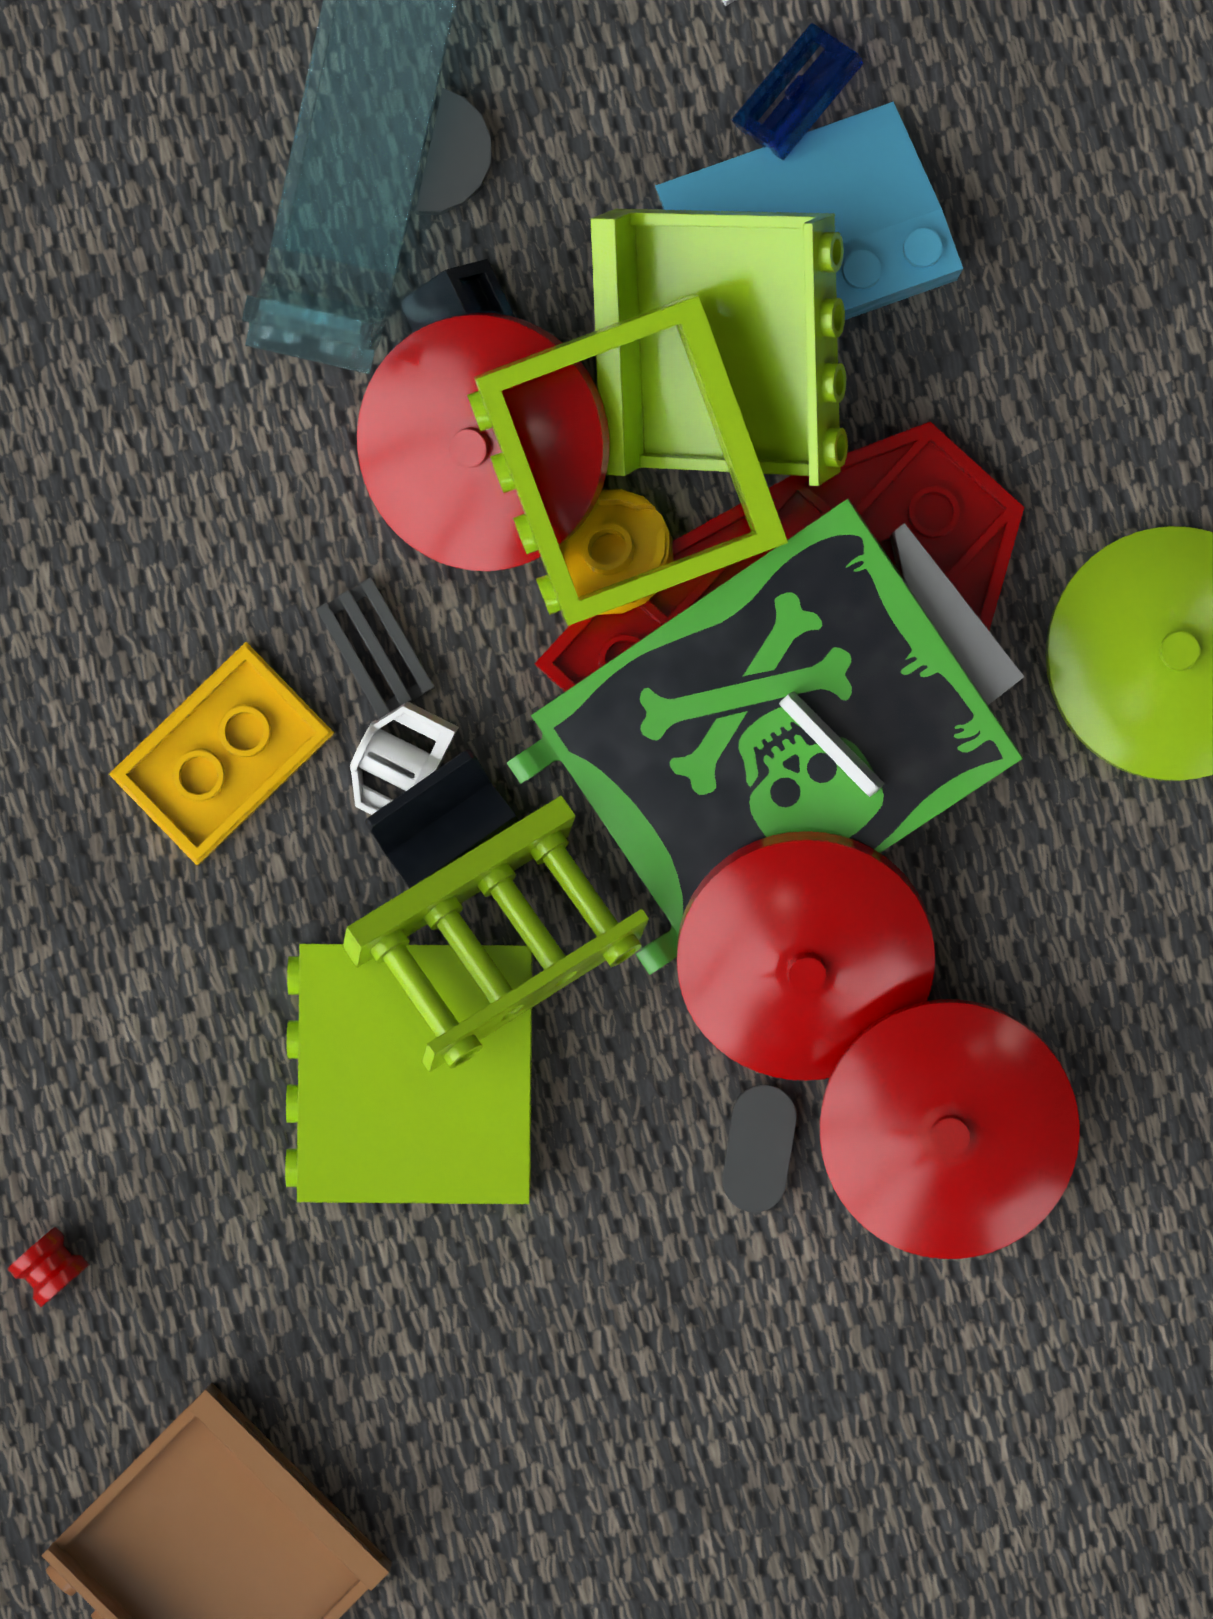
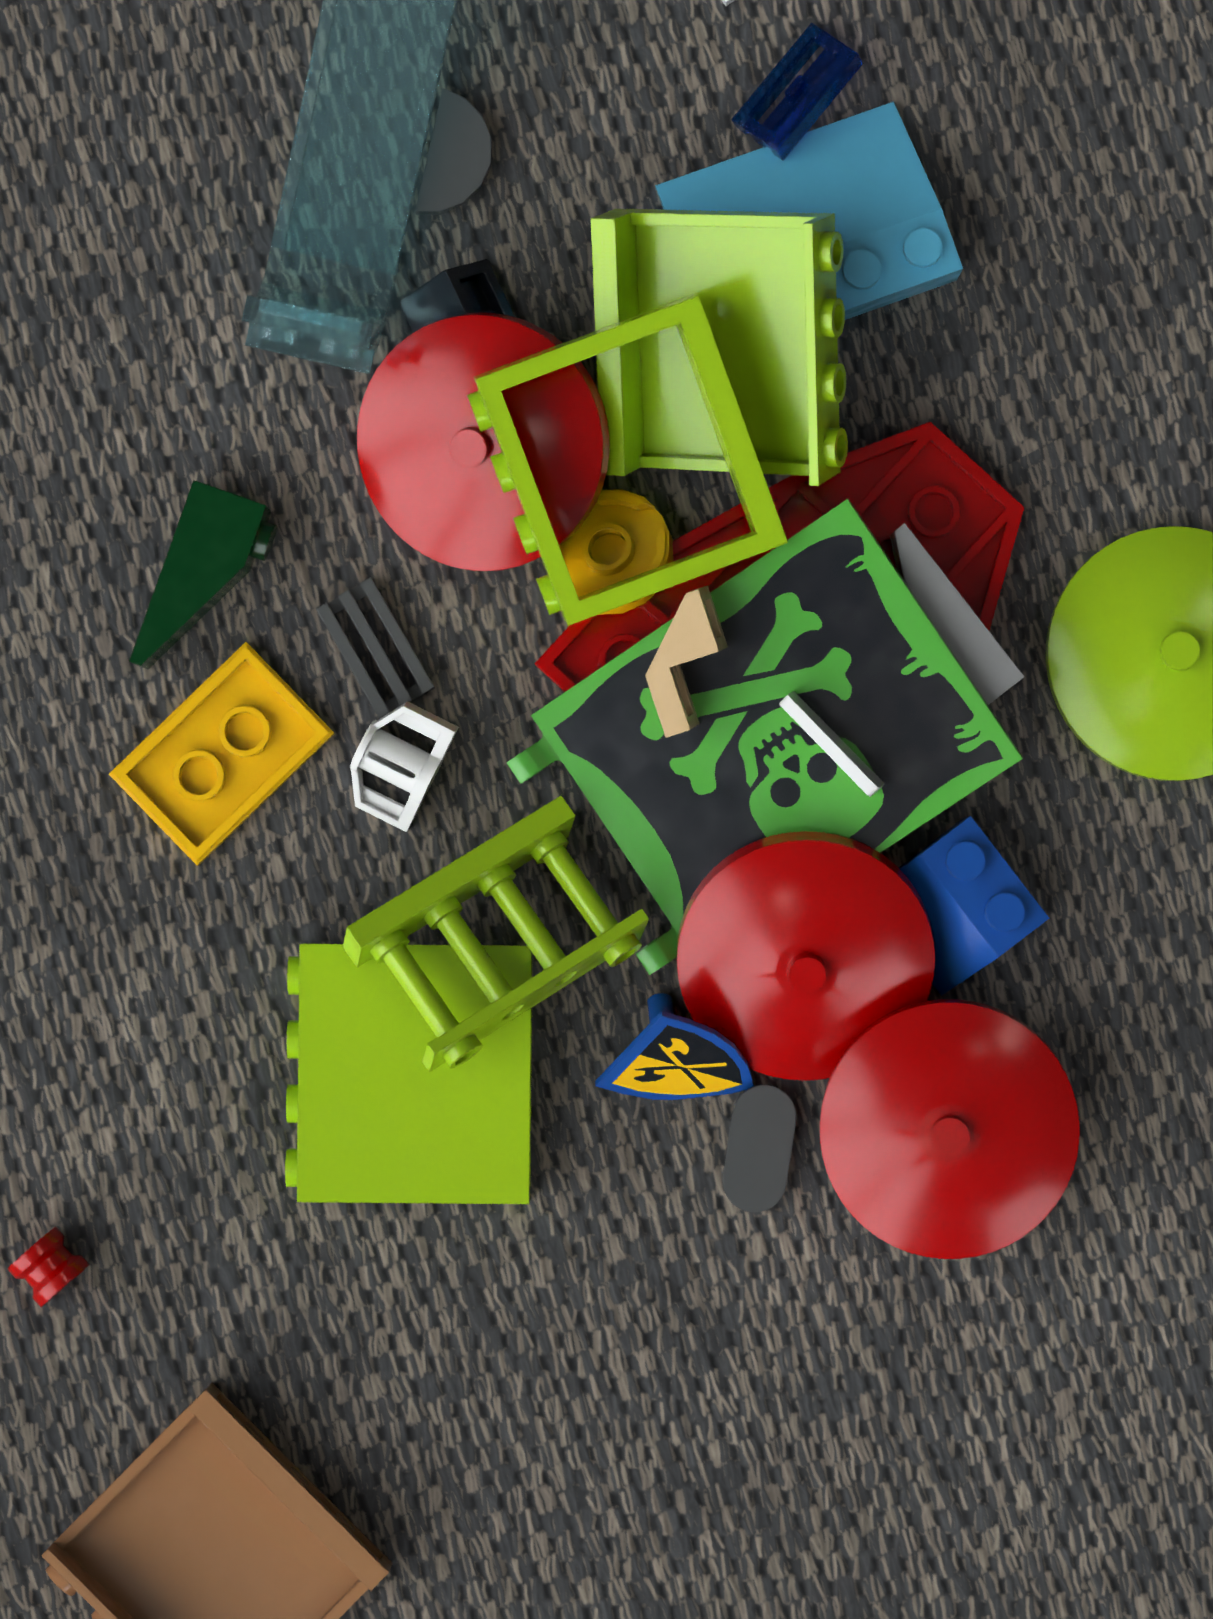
(206, 559): none -> dark green slope
(440, 819): black panel -> none
(676, 1059): none -> shield
(690, 636): none -> tan slope
(971, 902): none -> blue slope

